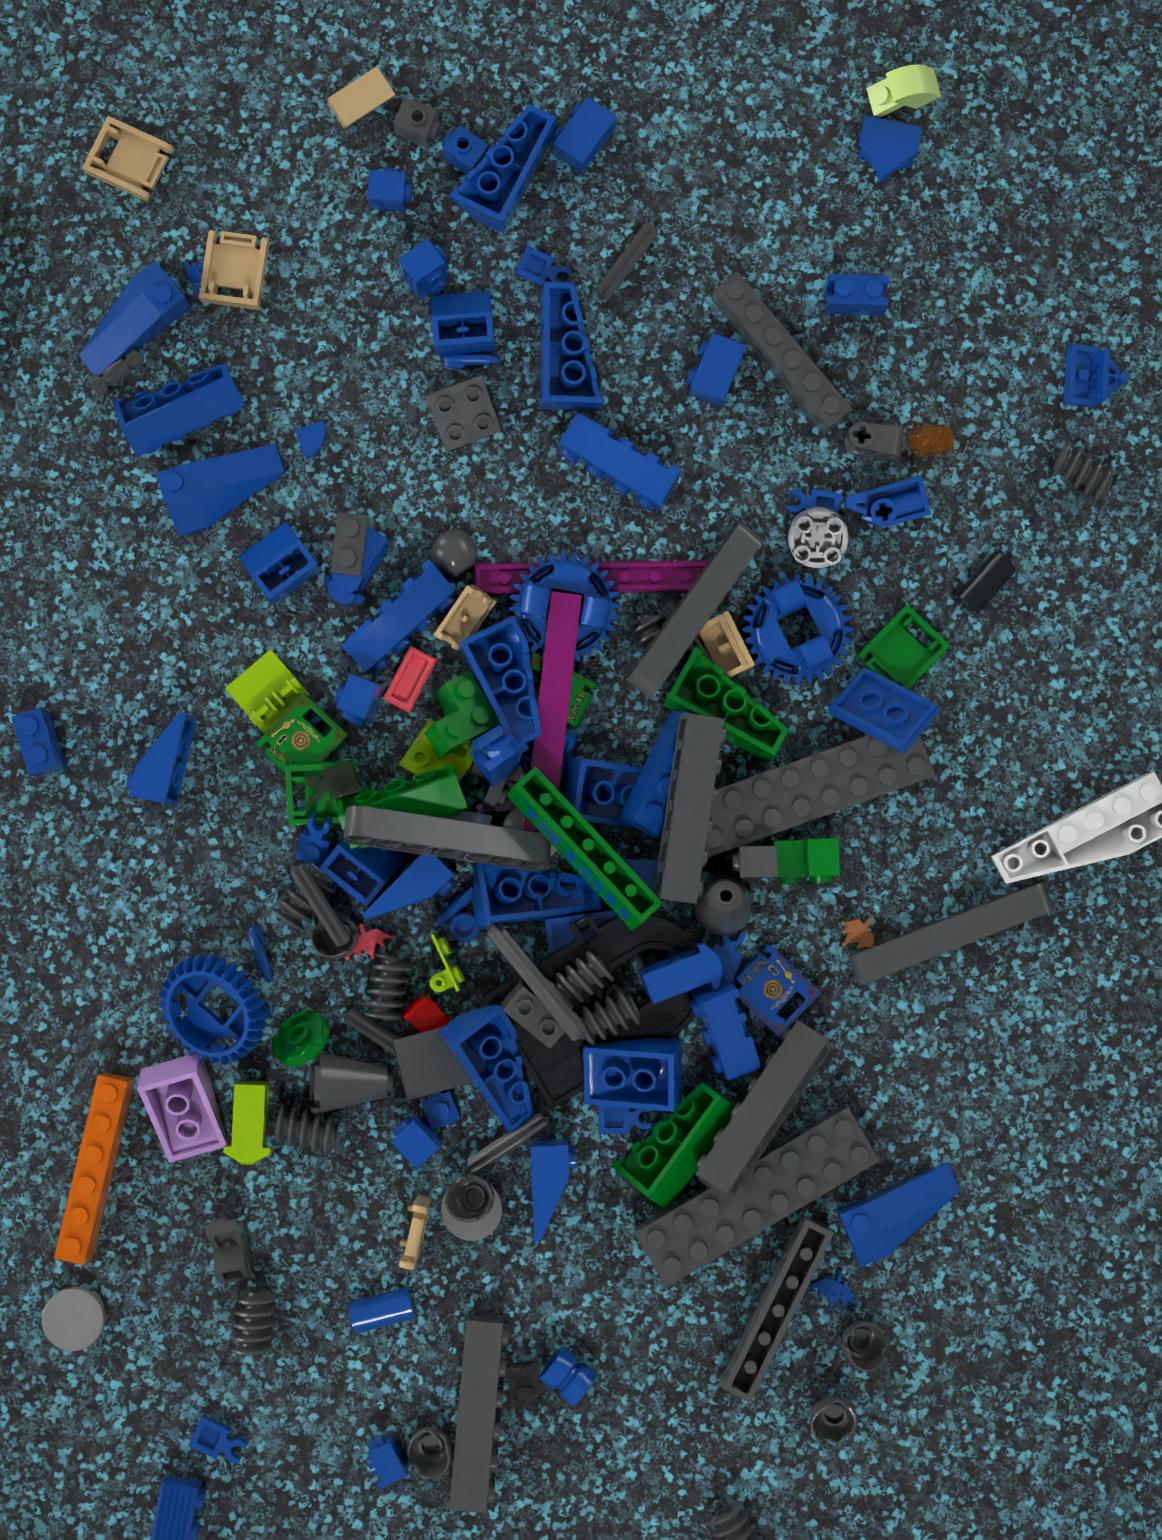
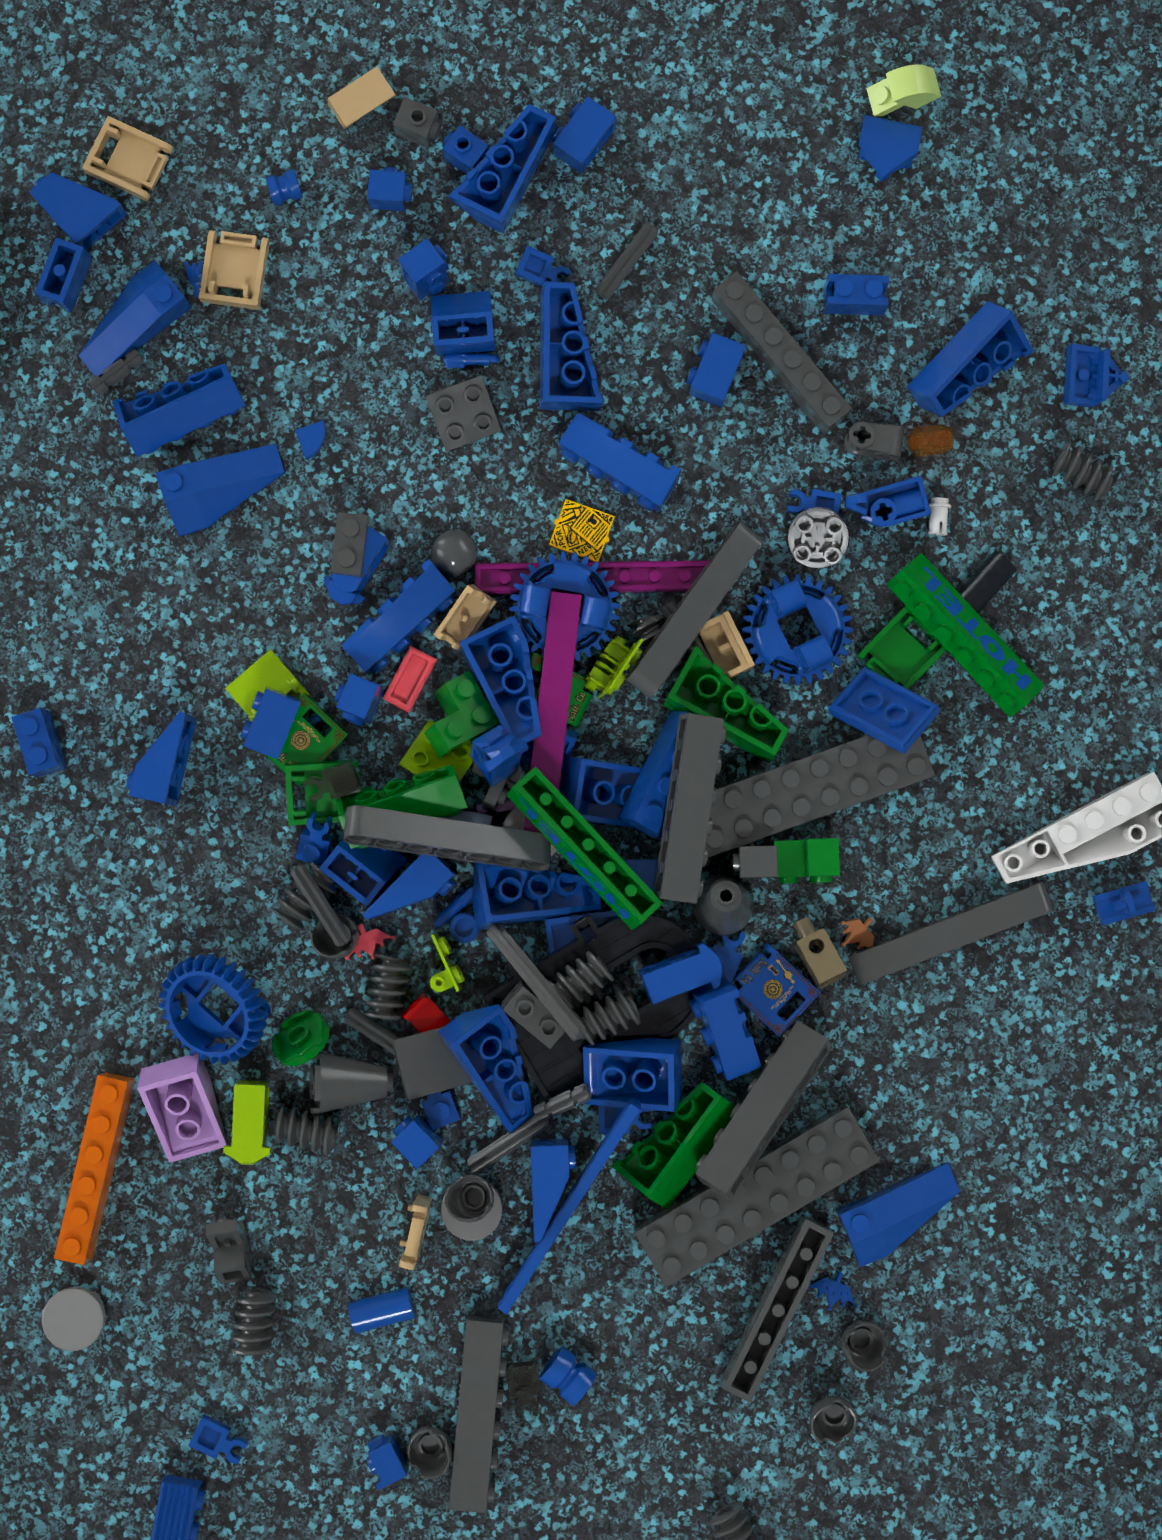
(63, 275): none -> blue brick
(77, 209): none -> blue slope
(258, 946): blue piece -> none
(271, 722): none -> blue brick
(279, 563): blue slope -> none
(284, 187): none -> blue wheel
(562, 1102): none -> dark grey axle
(569, 1204): none -> blue tile
(581, 530): none -> yellow piece
(617, 657): none -> lime hinge
(823, 966): none -> dark tan torso
(938, 516): none -> white pin
(965, 635): none -> green brick
(970, 359): none -> blue wedge
(1123, 903): none -> blue hips

